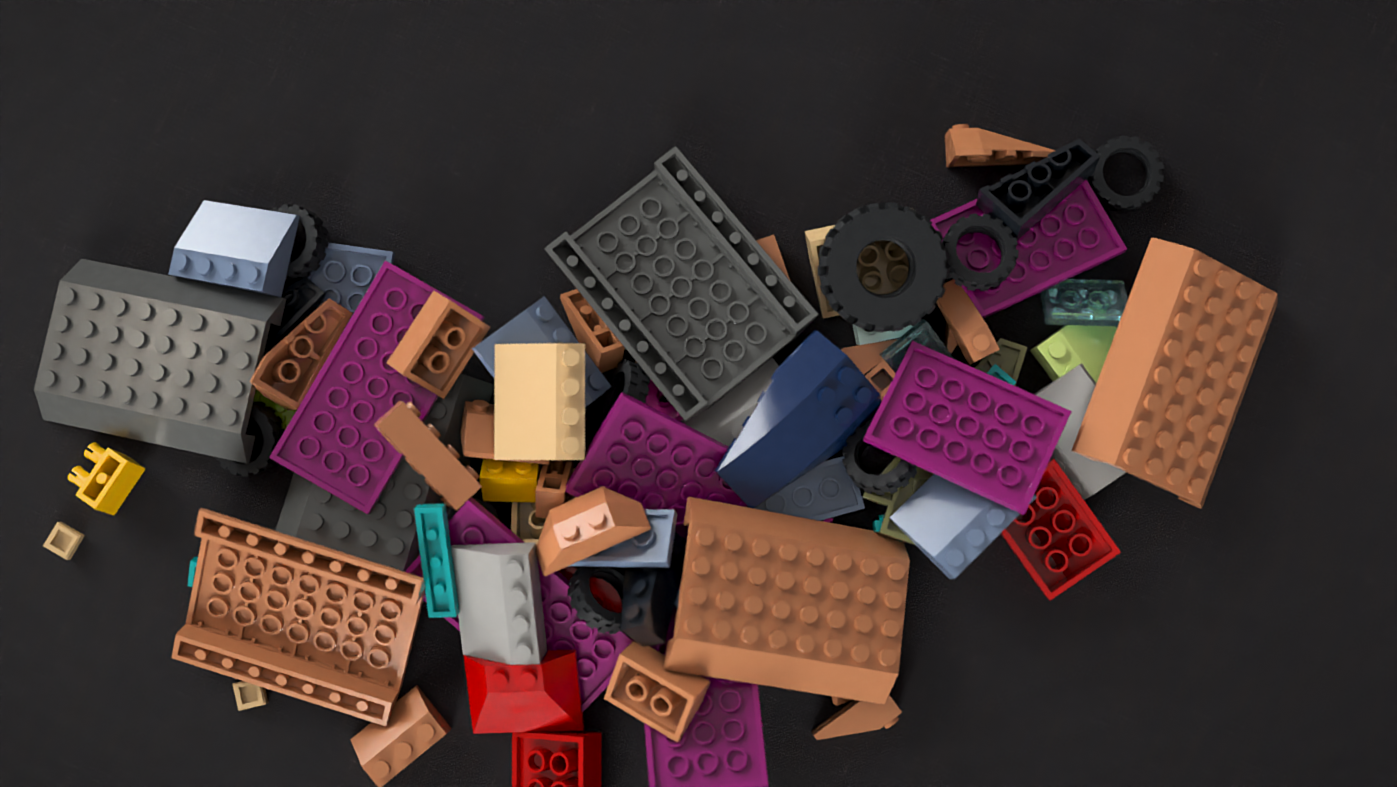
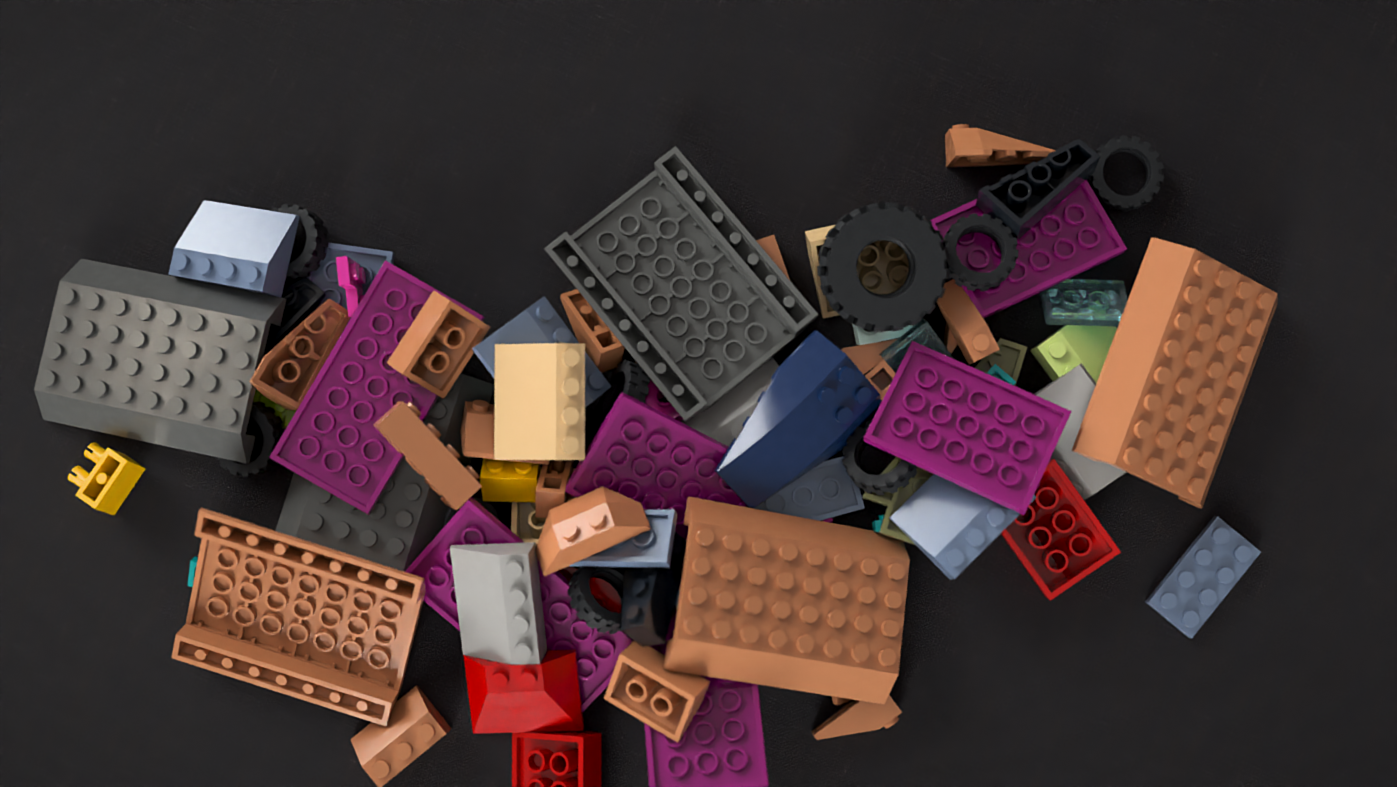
(63, 540): tan tile -> none
(249, 695): tan tile -> none
(351, 278): none -> dark pink plate
(436, 560): teal plate -> none
(1203, 577): none -> sand blue plate

